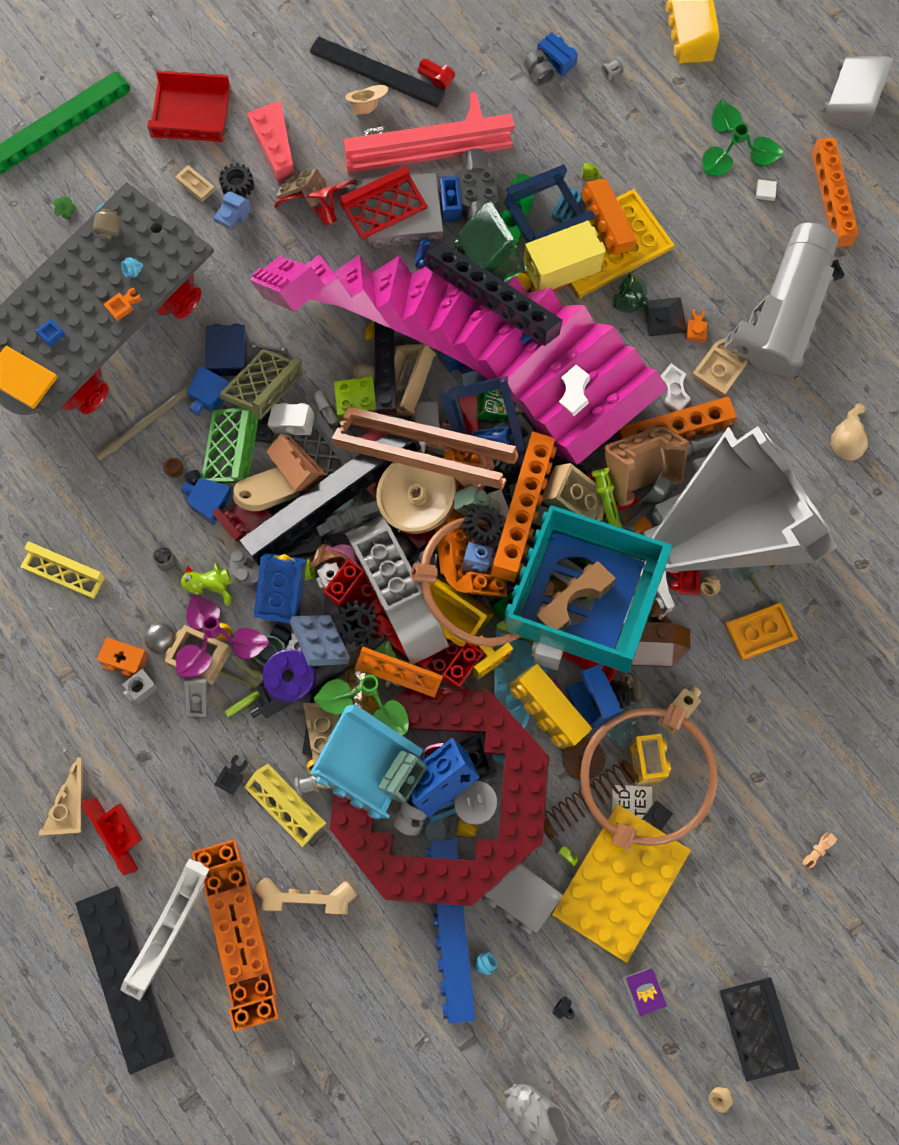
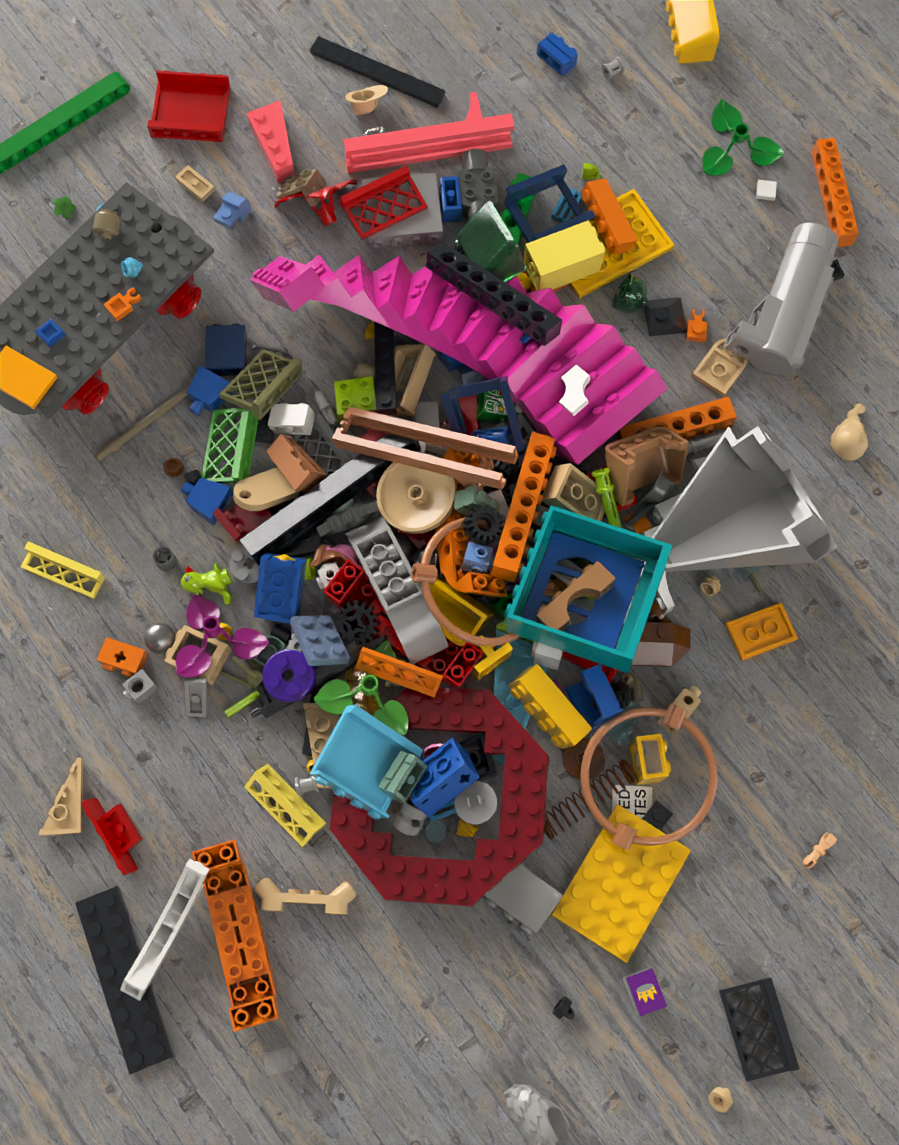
(230, 778): black plate -> none
(236, 172): black tyre -> none
(421, 254): blue arm -> none
(438, 75): red piece -> none
(453, 949): blue brick -> none
(485, 964): medium azure plate -> none
(539, 67): flat silver wheel -> none
(566, 854): lime tile -> none
(676, 395): white tile -> none
(687, 583): red plate -> none
(857, 91): windscreen -> none

